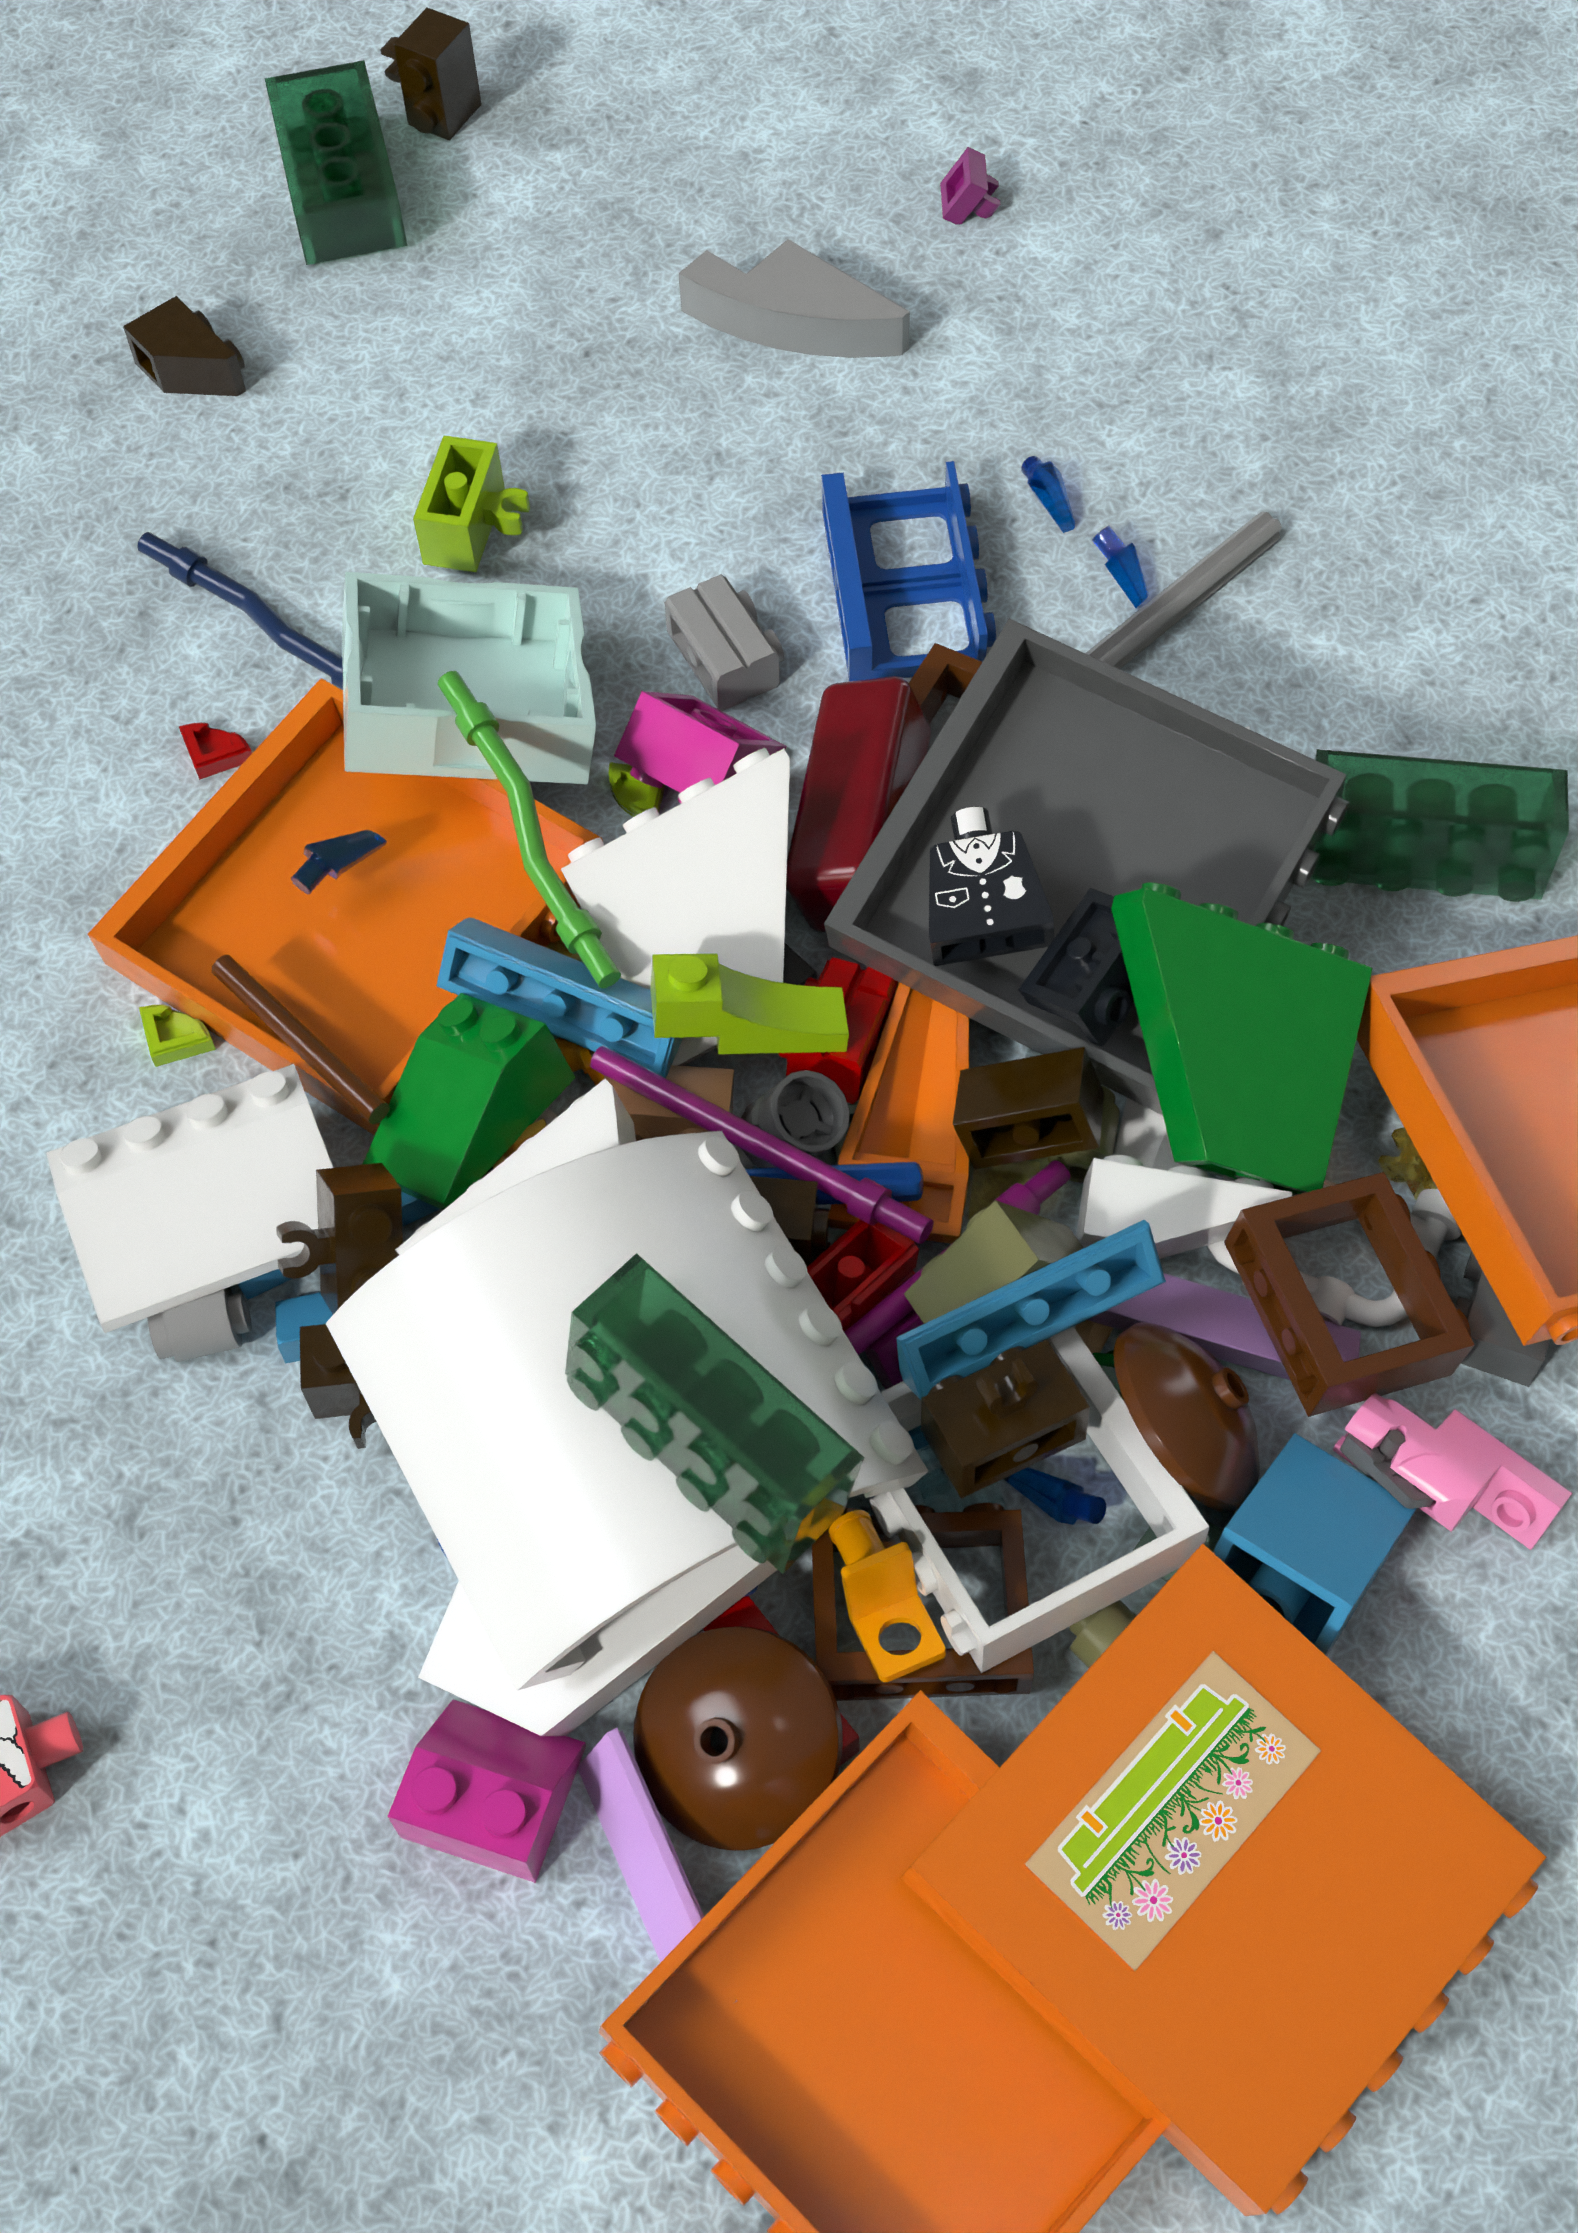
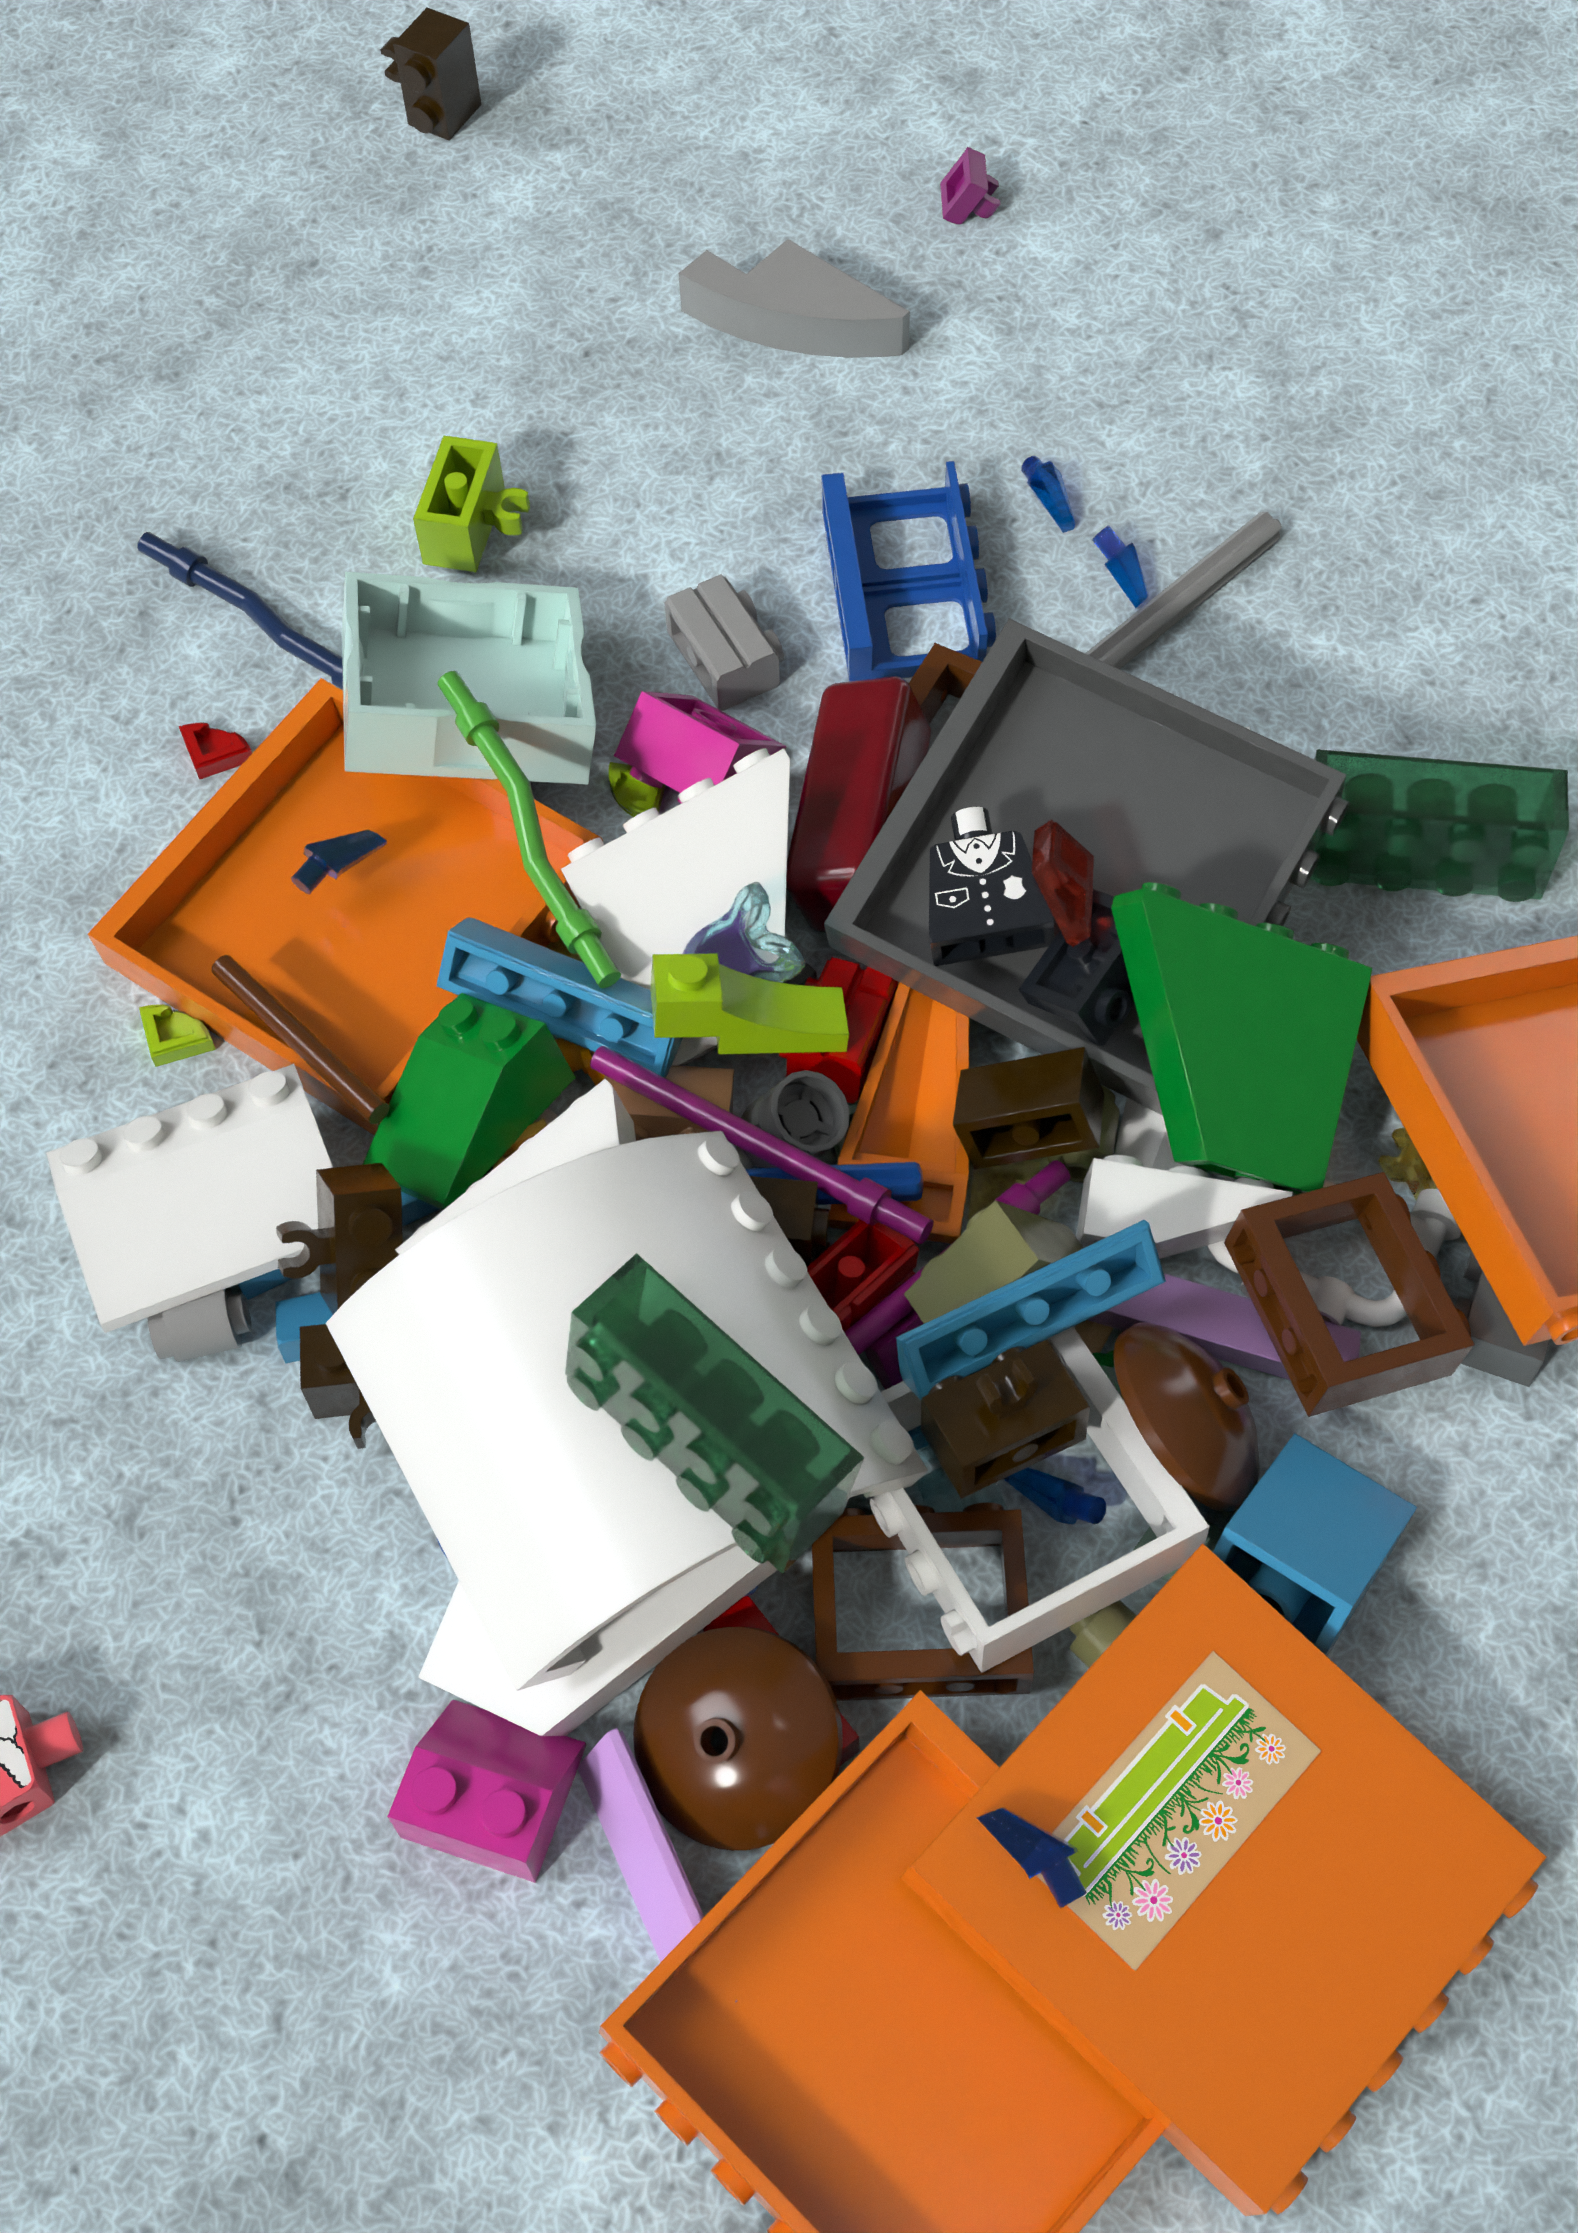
(184, 353): dark brown slope -> none
(336, 162): clear green brick -> none
(733, 939): none -> clear light blue piece
(882, 1592): light orange bracket -> none
(1037, 1853): none -> clear blue bar
(1065, 879): none -> clear red tile
(1450, 1469): bright pink plate -> none

